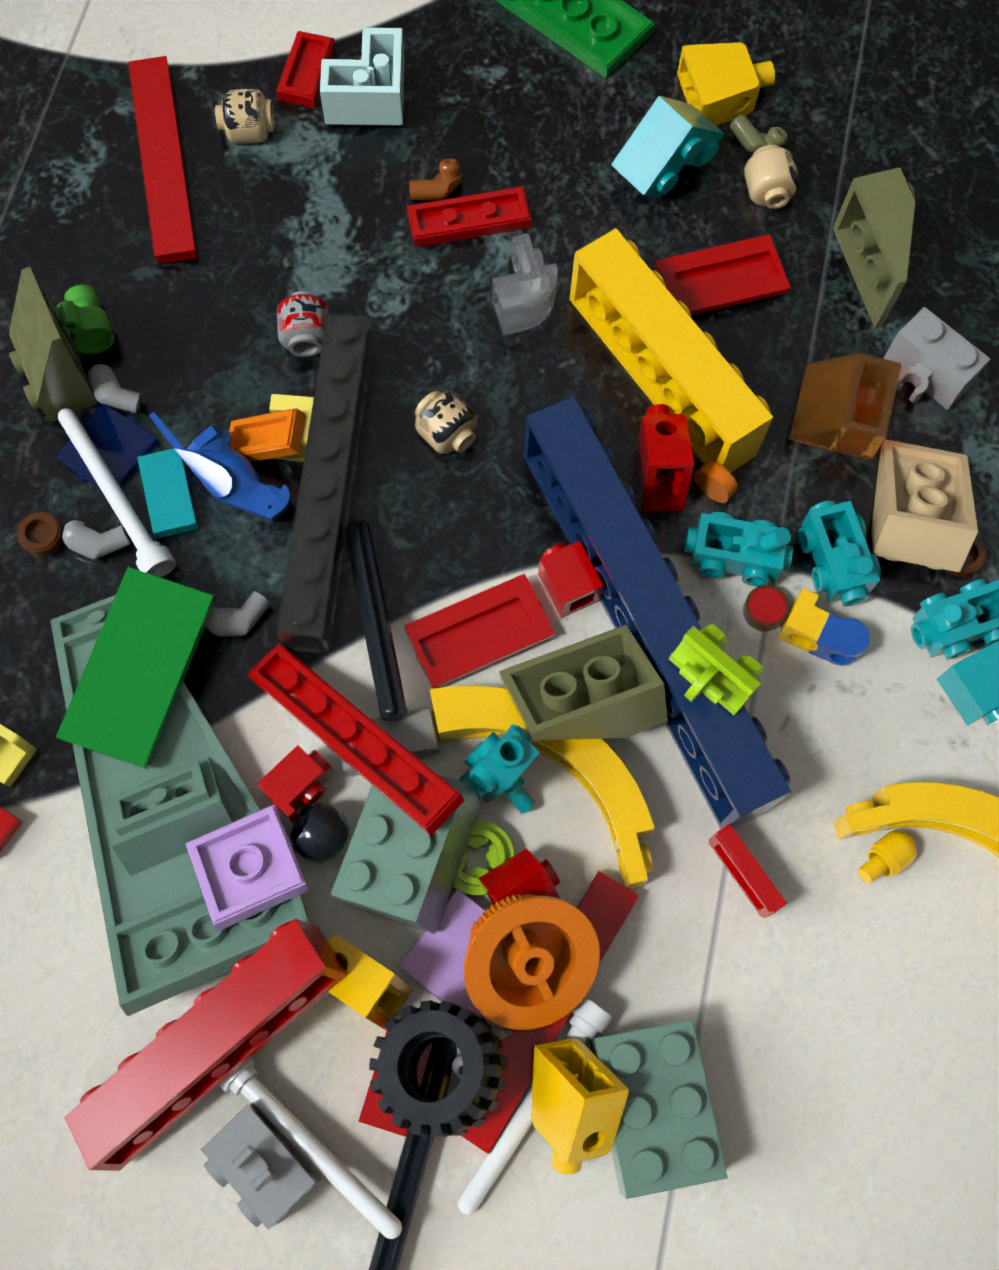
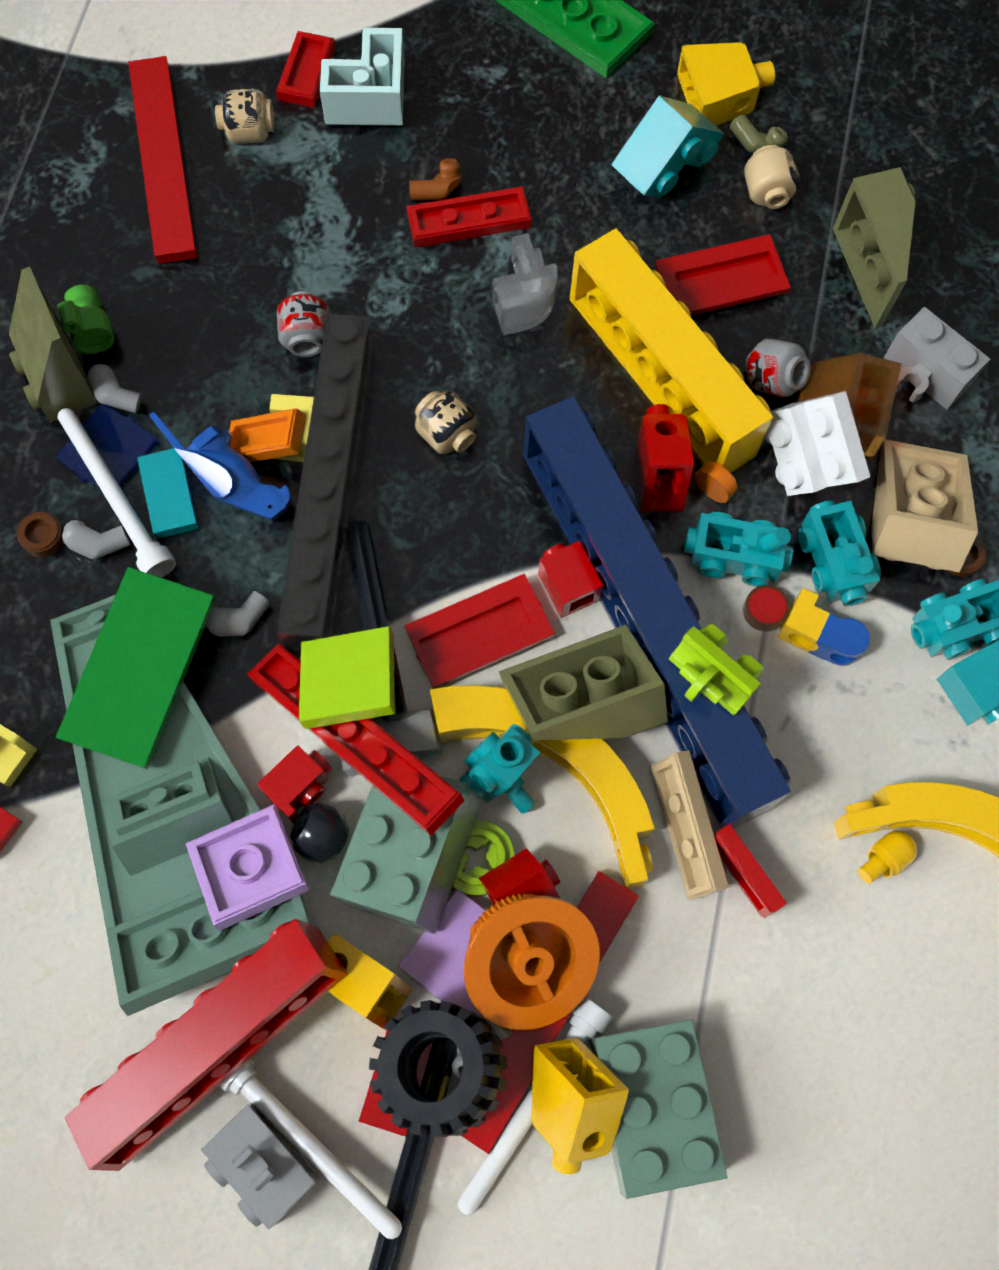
(347, 678): none -> lime tile
(689, 826): none -> tan tile
(777, 367): none -> light grey head
(816, 444): none -> white plate

